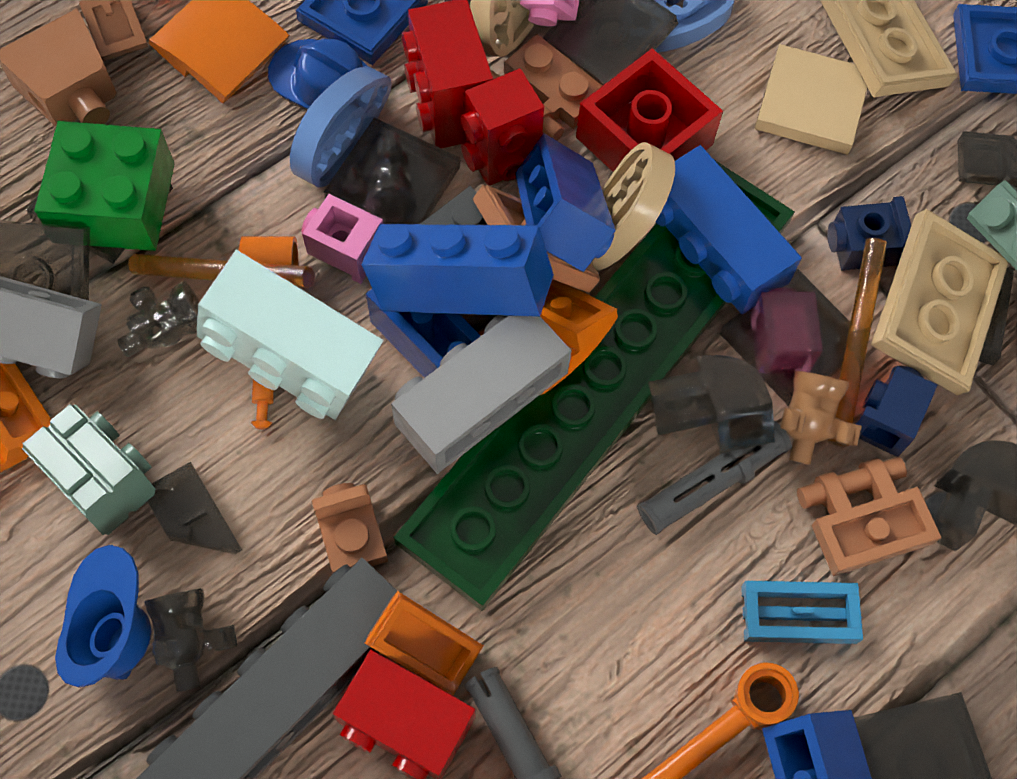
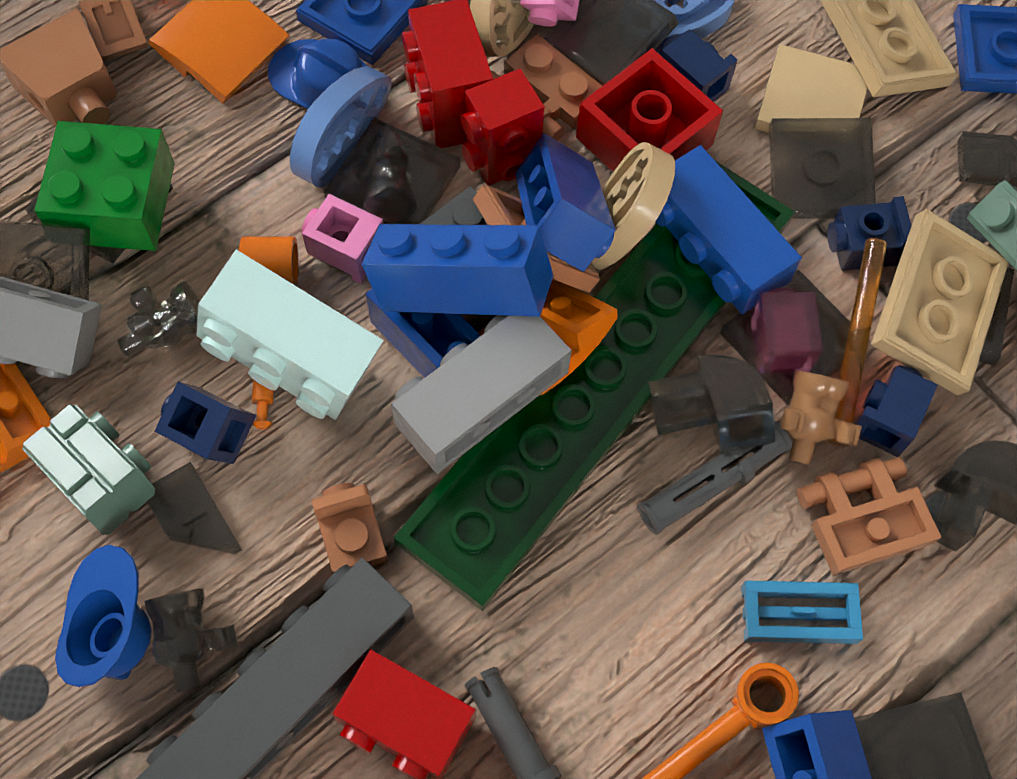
(204, 423): none -> dark blue brick
(209, 269): clear orange bar -> none
(423, 643): orange tile -> none
(700, 63): none -> dark blue brick
(821, 164): none -> clear smoke tile

